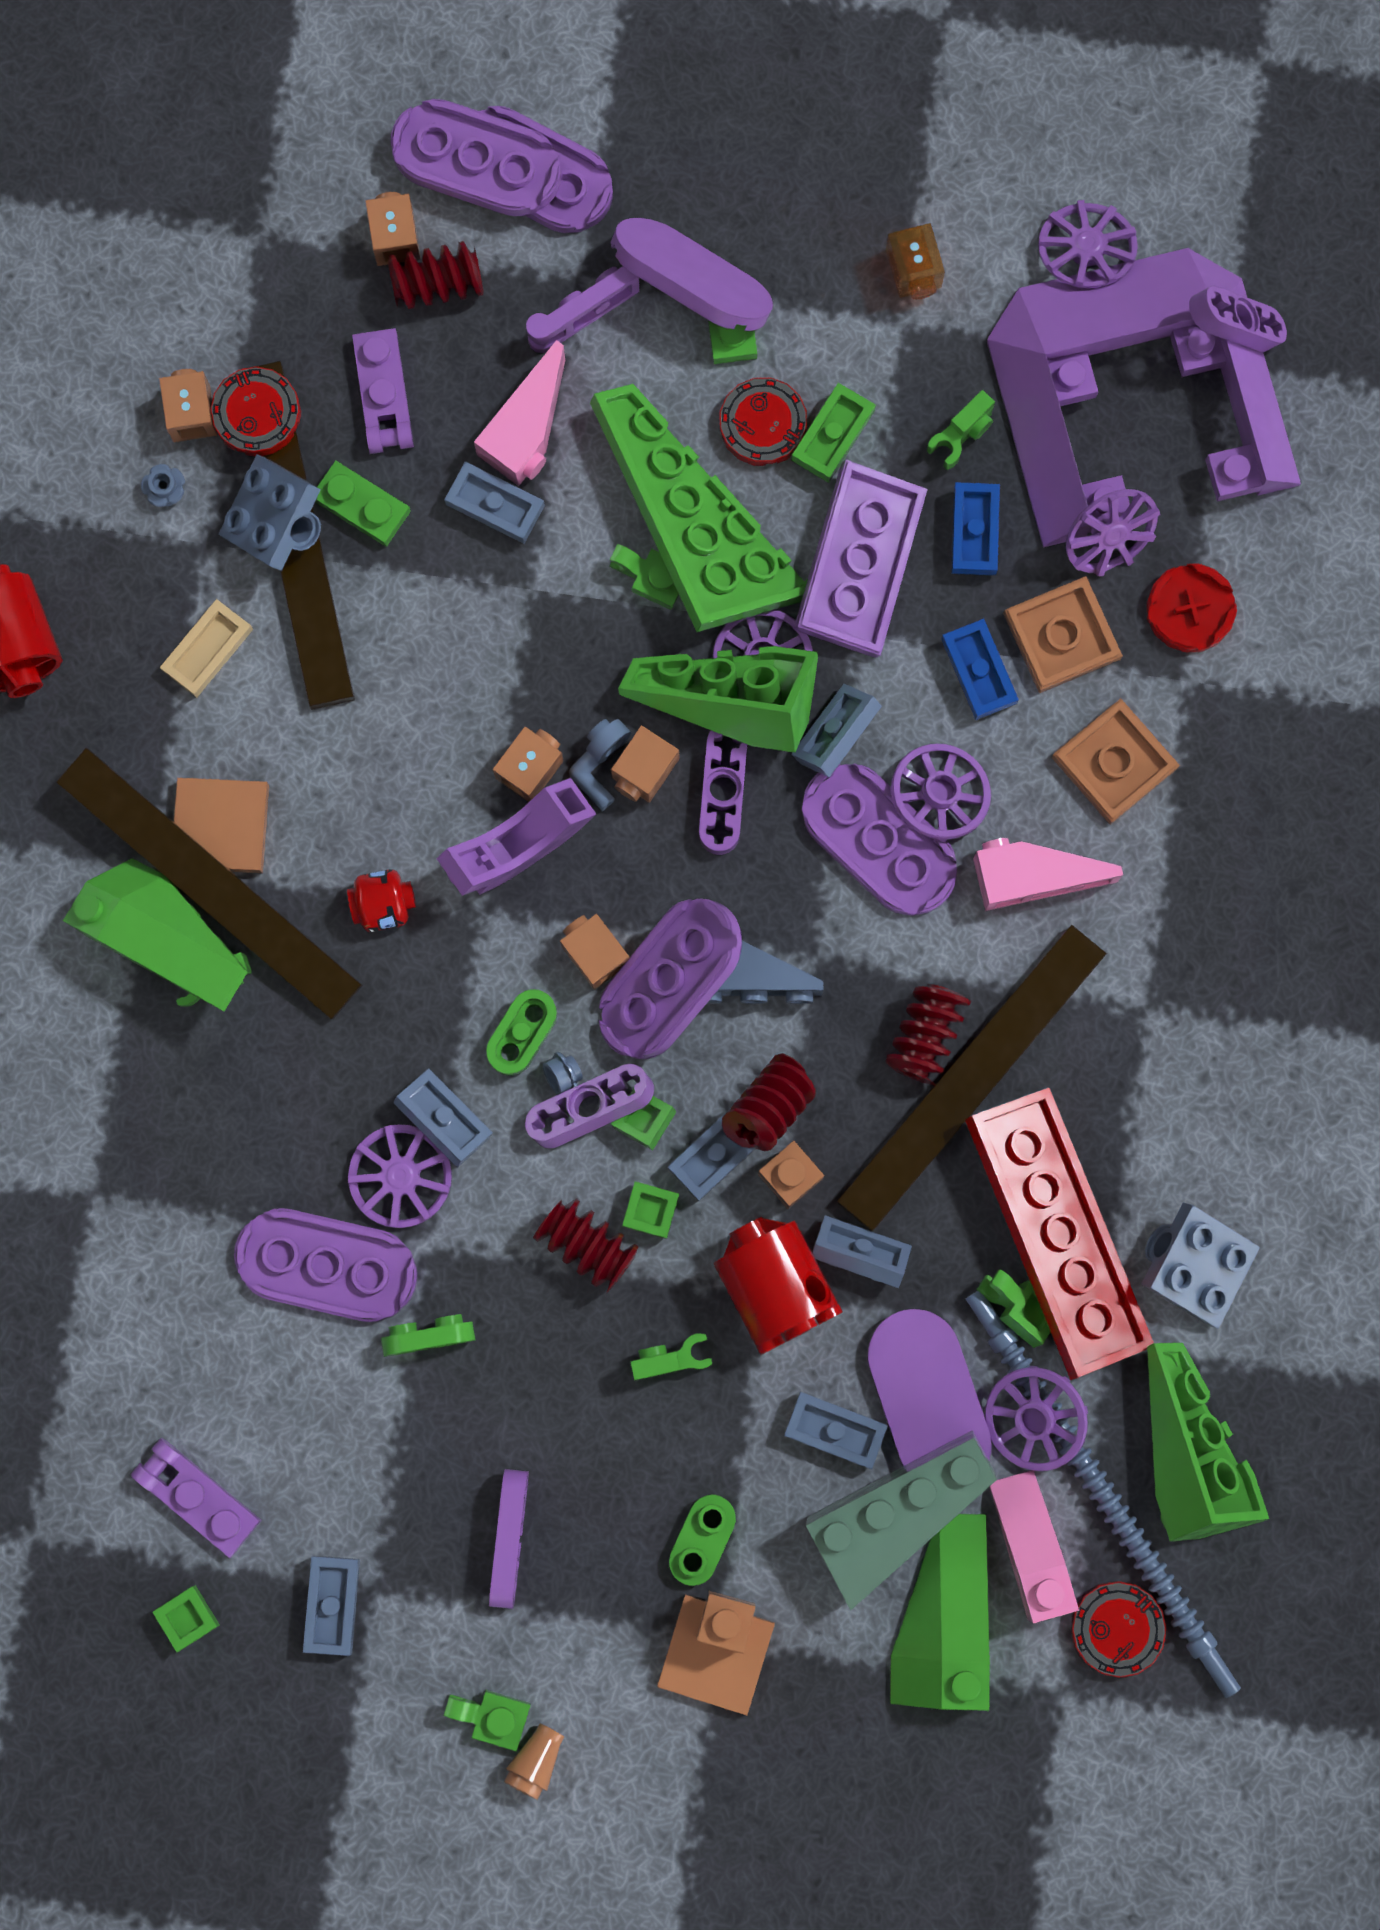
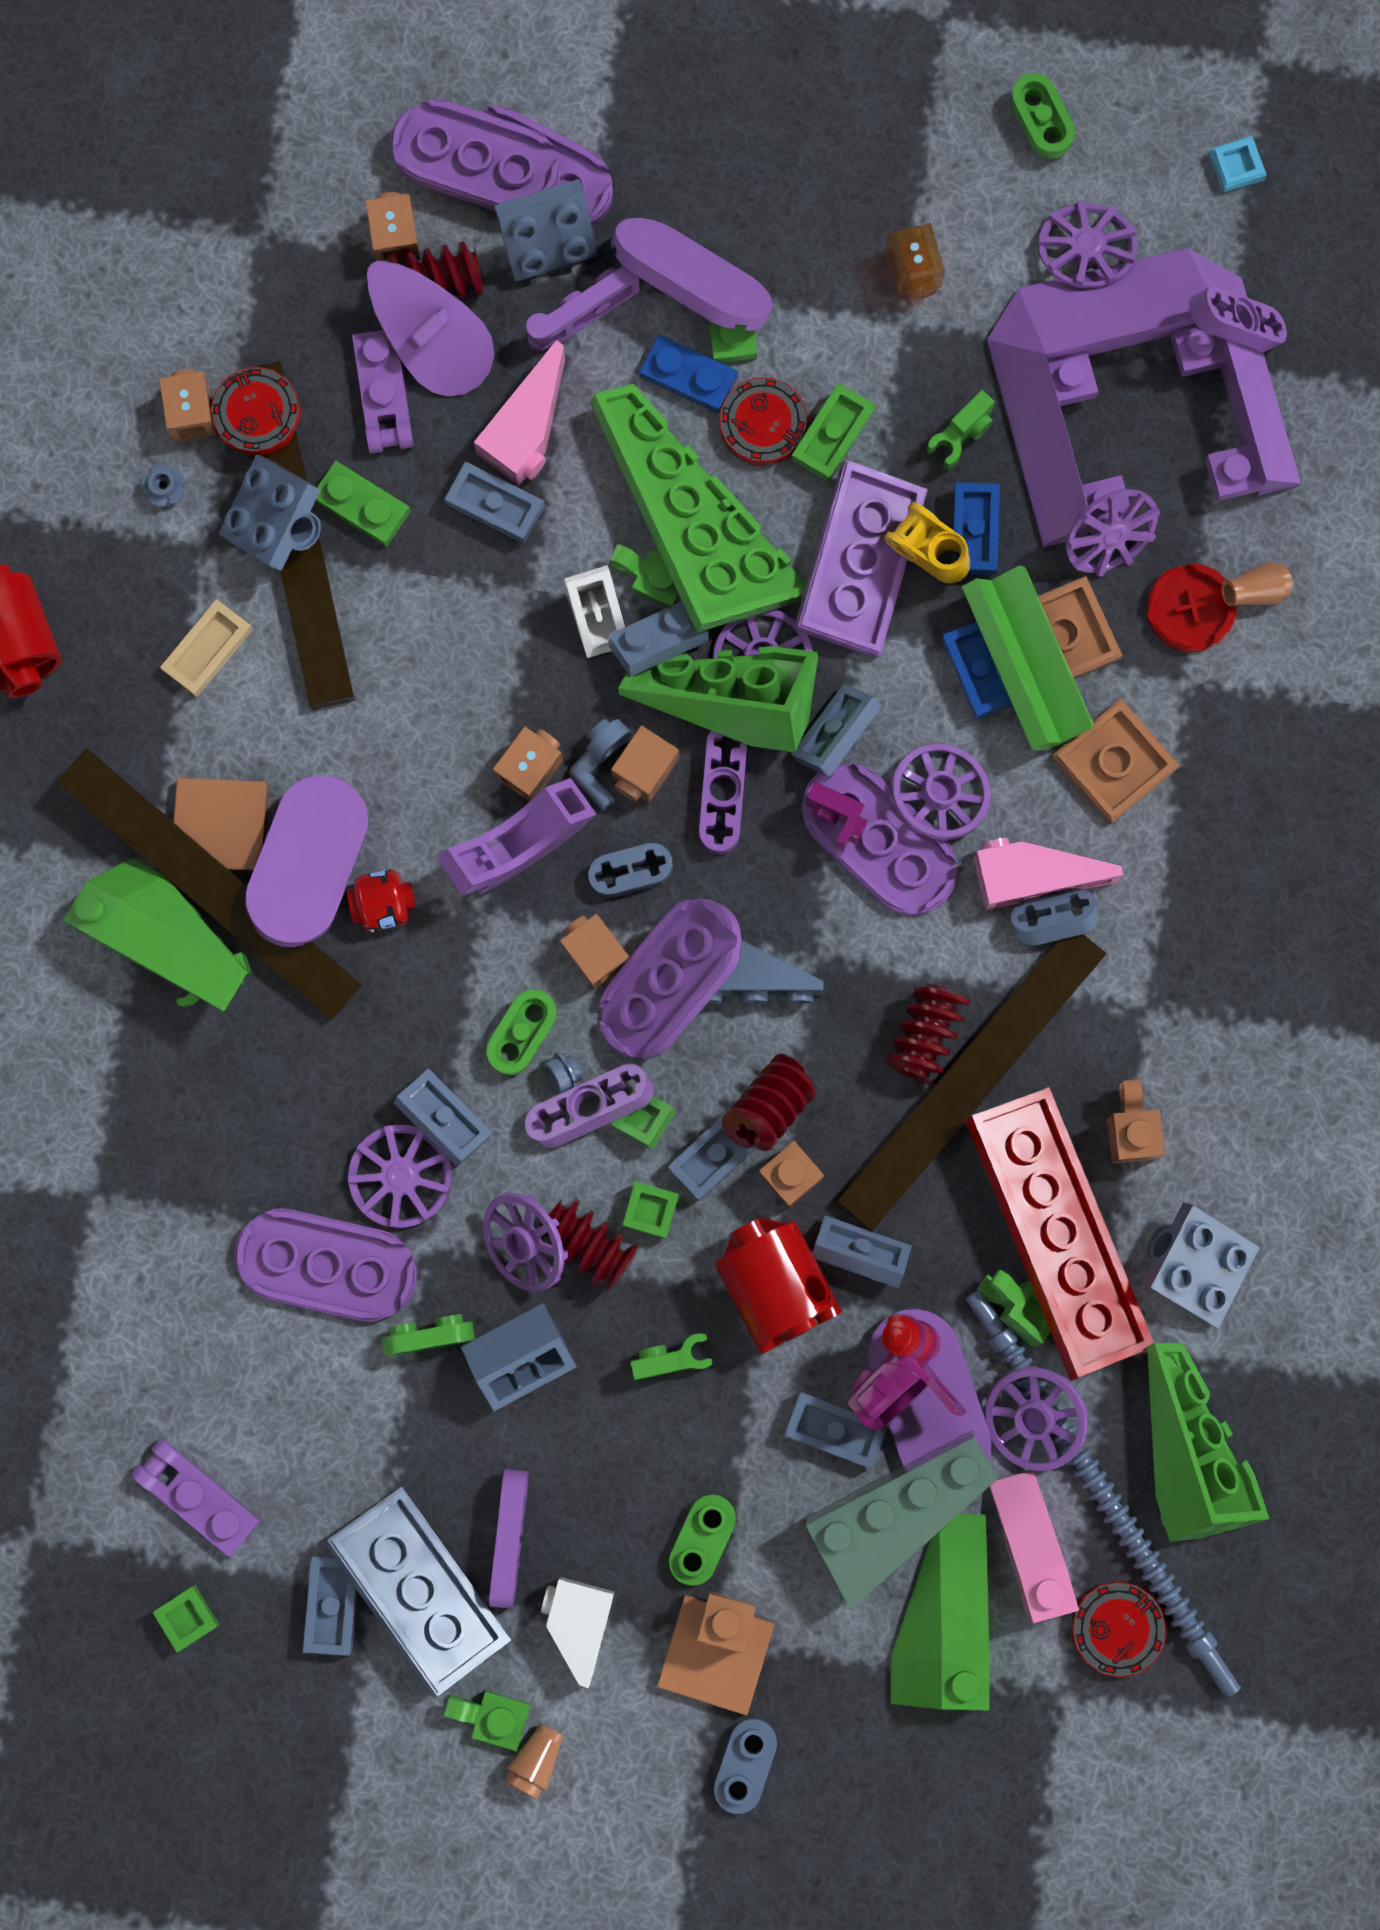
(306, 861): none -> medium lavender tile
(417, 1592): none -> tile
(430, 329): none -> medium lavender shield
(518, 1357): none -> sand blue brick
(524, 1242): none -> medium lavender wheel
(546, 230): none -> sand blue plate
(577, 1623): none -> white slope
(594, 608): none -> white slope
(626, 860): none -> sand blue beam
(655, 639): none -> sand blue plate
(688, 374): none -> blue plate
(745, 1766): none -> sand blue plate
(833, 806): none -> magenta bracket
(902, 1375): none -> magenta piece
(923, 538): none -> yellow piece
(1028, 658): none -> bright green panel
(1044, 118): none -> bright green plate
(1055, 917): none -> sand blue beam
(1134, 1133): none -> nougat brick
(1237, 164): none -> medium azure tile
(1259, 586): none -> nougat cone

